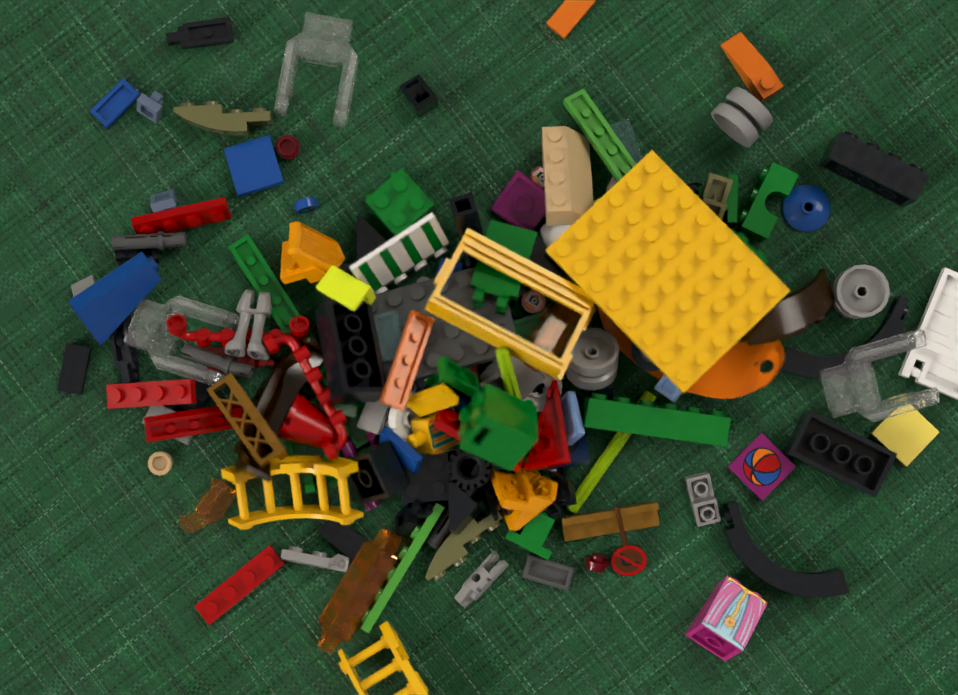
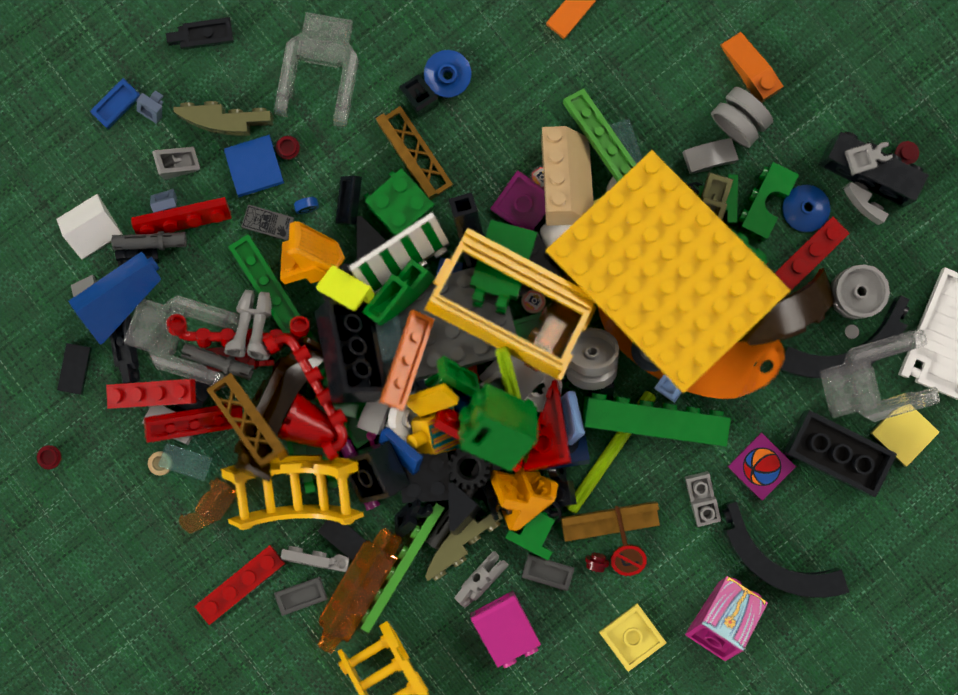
(49, 457): none -> dark red plate
(88, 227): none -> white slope
(176, 162): none -> light grey slope
(184, 462): none -> clear light blue tile
(267, 222): none -> dark grey tile
(301, 596): none -> dark grey tile
(348, 200): none -> black tile
(398, 293): none -> green slope
(407, 158): none -> pearl gold fence
(444, 62): none -> blue dish
(505, 630): none -> dark pink slope
(632, 637): none -> light yellow tile
(710, 155): none -> light grey slope
(811, 253): none -> red plate
(851, 331): none -> light grey sticker
(859, 197): none -> light grey slope
(864, 158): none -> light grey plate
(908, 152): none -> dark red plate

